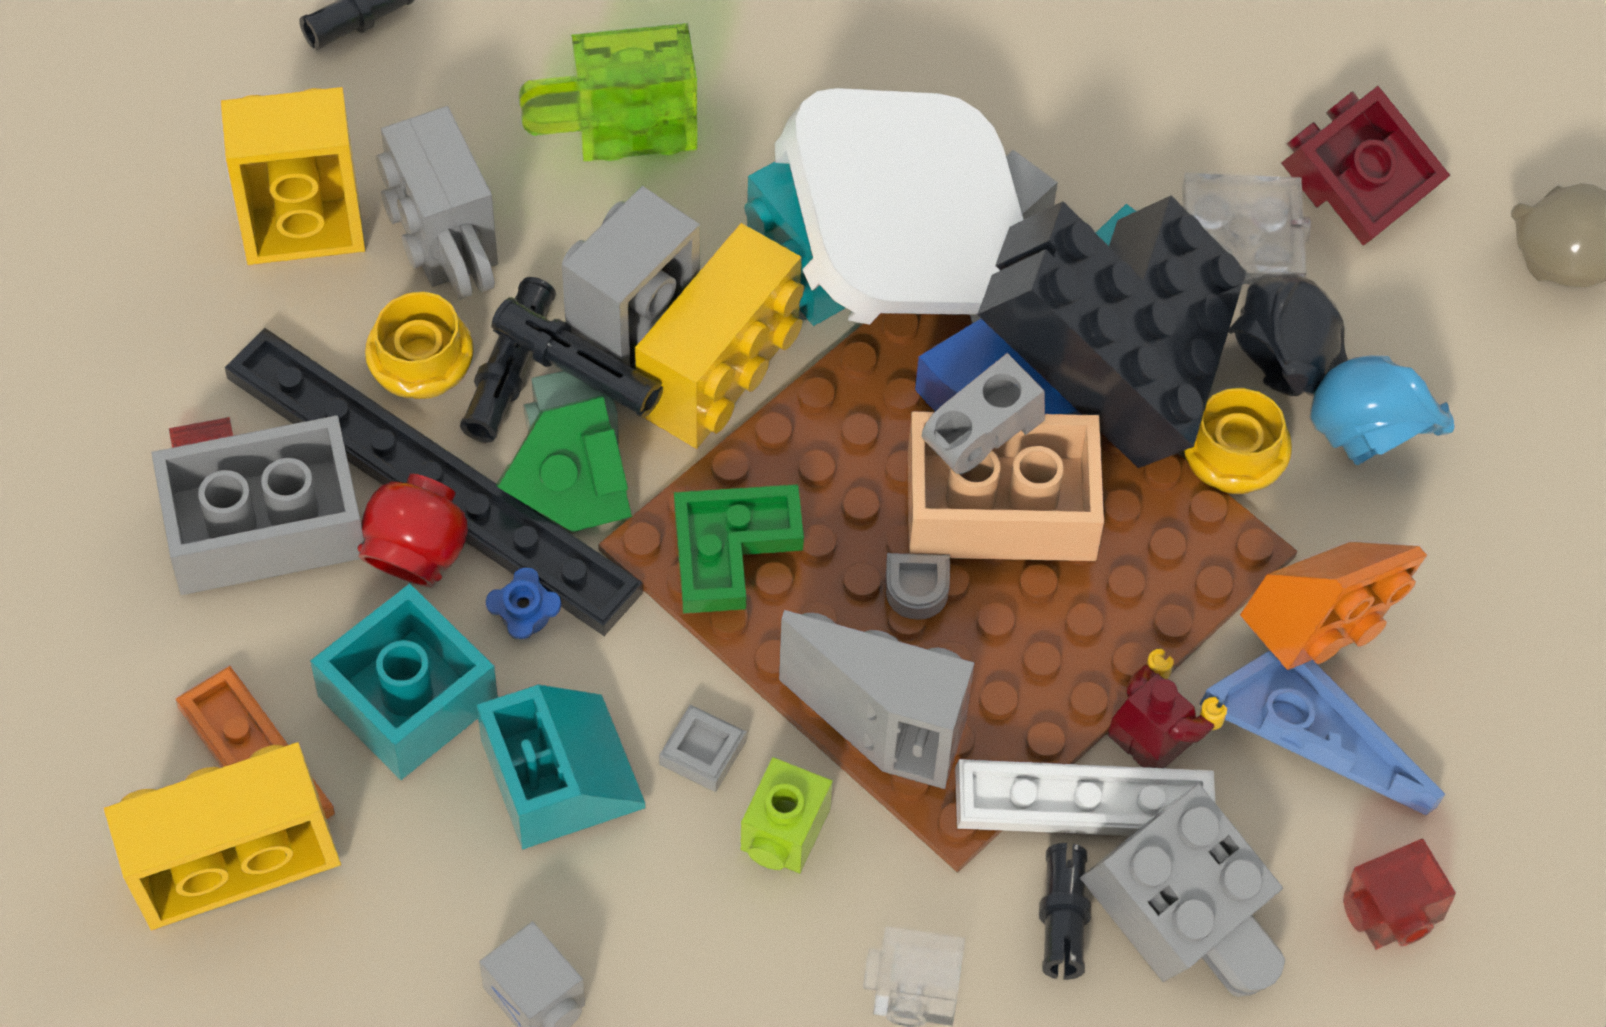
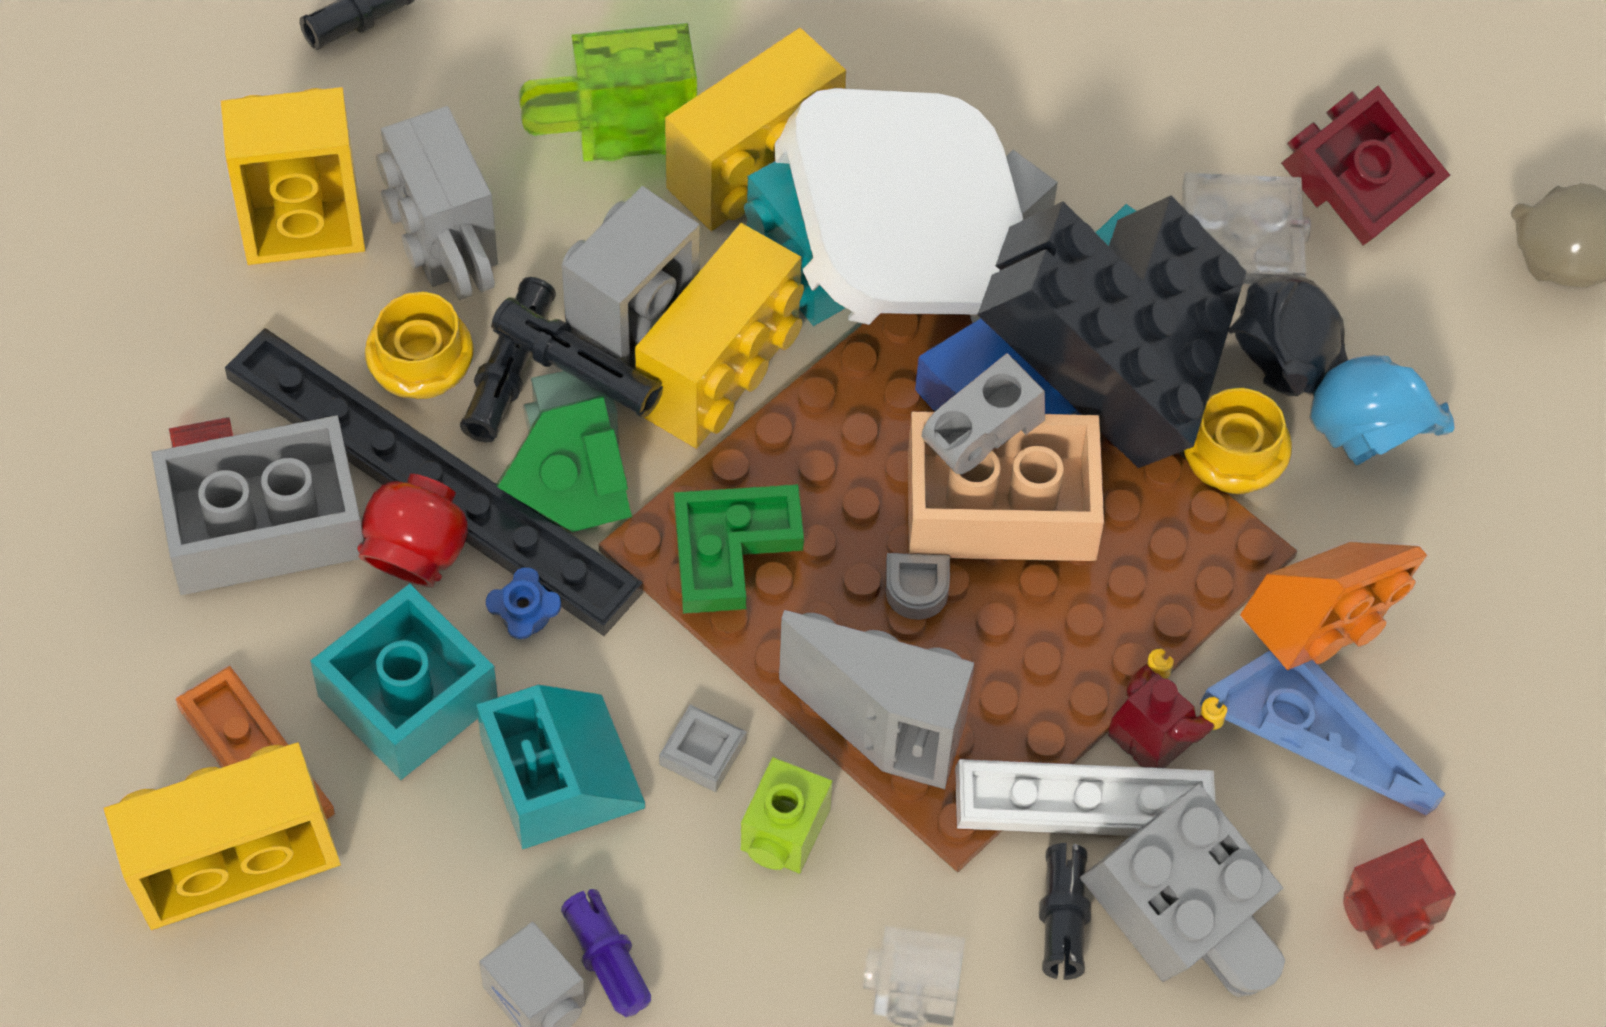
(606, 952): none -> dark purple axle
(736, 122): none -> yellow brick

